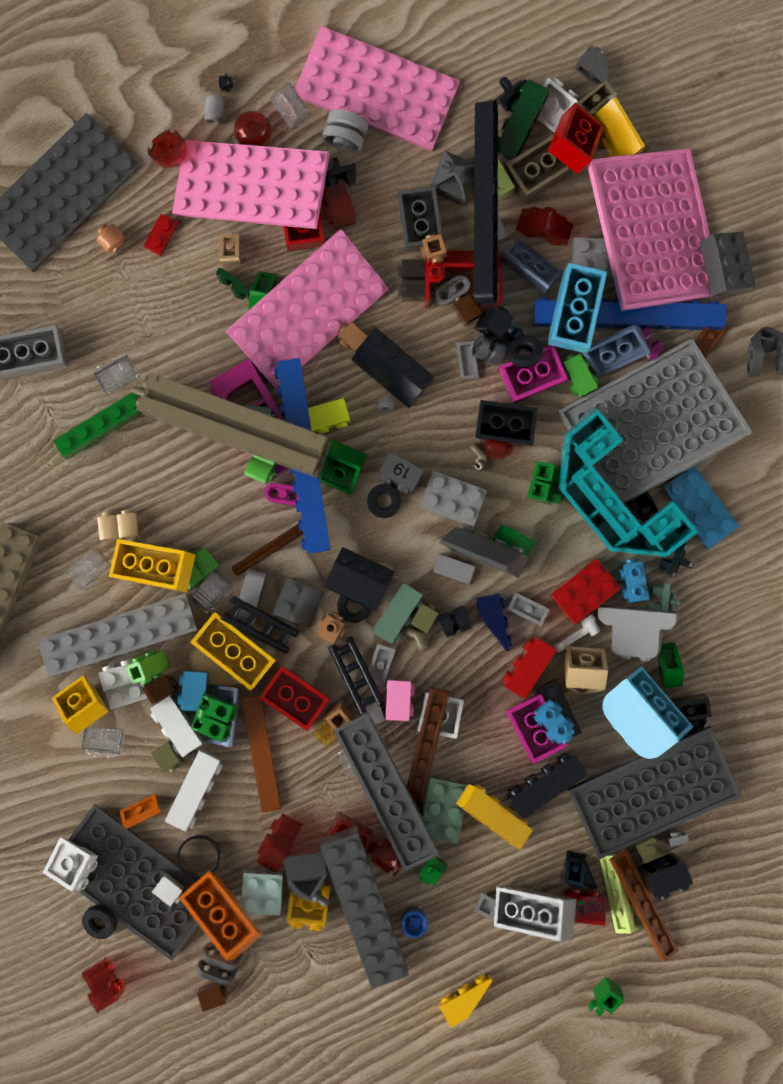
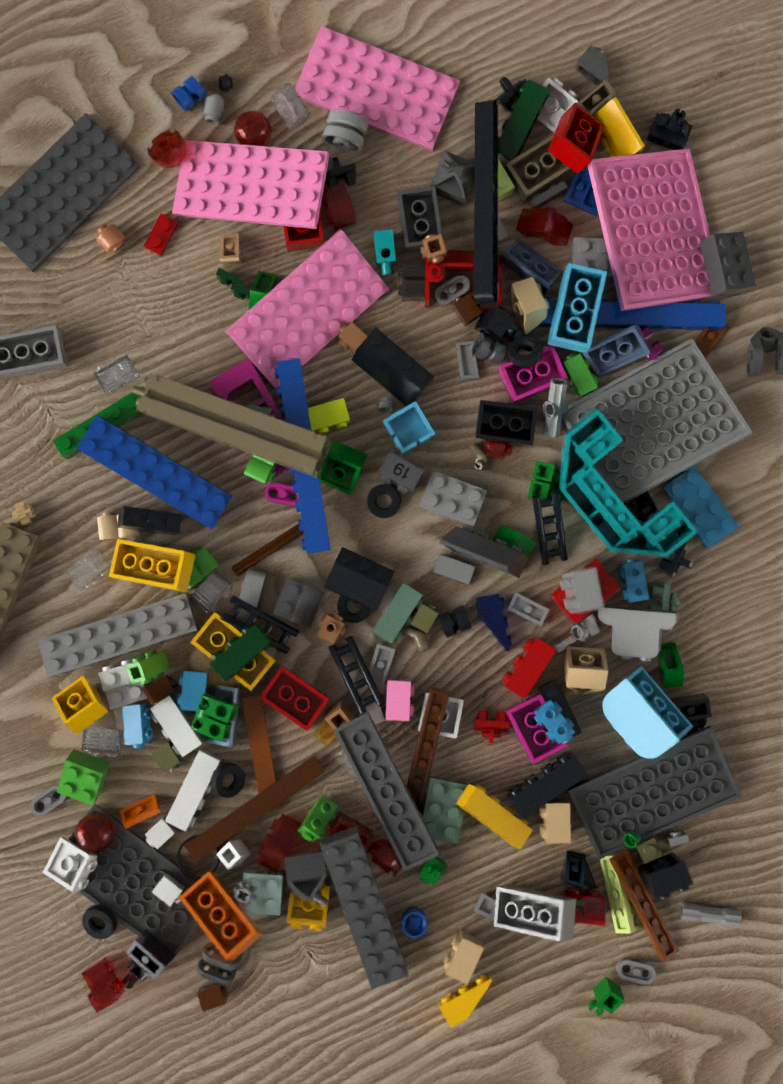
(23, 513): none -> tan gear
(49, 800): none -> light grey plate
(83, 777): none -> bright green brick
(95, 832): none -> clear red cylinder
(137, 725): none -> brick
(148, 956): none -> black brick
(149, 520): none -> black brick
(154, 471): none -> blue brick
(160, 833): none -> white brick
(189, 93): none -> blue wheel
(219, 774): none -> black tyre
(233, 854): none -> white brick
(240, 652): none -> dark green brick
(243, 897): none -> light grey gear
(254, 808): none -> reddish brown tile
(318, 818): none -> bright green brick
(384, 242): none -> teal torso
(409, 428): none -> medium azure piece
(463, 956): none -> tan brick
(491, 728): none -> red hips
(528, 304): none -> tan slope
(541, 521): none -> black bar
(554, 191): none -> dark grey plate
(555, 407): none -> light grey piece
(556, 821): none -> tan brick
(580, 631): none -> light grey plate
(581, 193): none -> blue wing
(581, 591): none -> light grey brick
(632, 839): none -> green hinge
(635, 971): none -> light grey plate
(670, 130): none -> black brick
(723, 916): none -> light grey axle

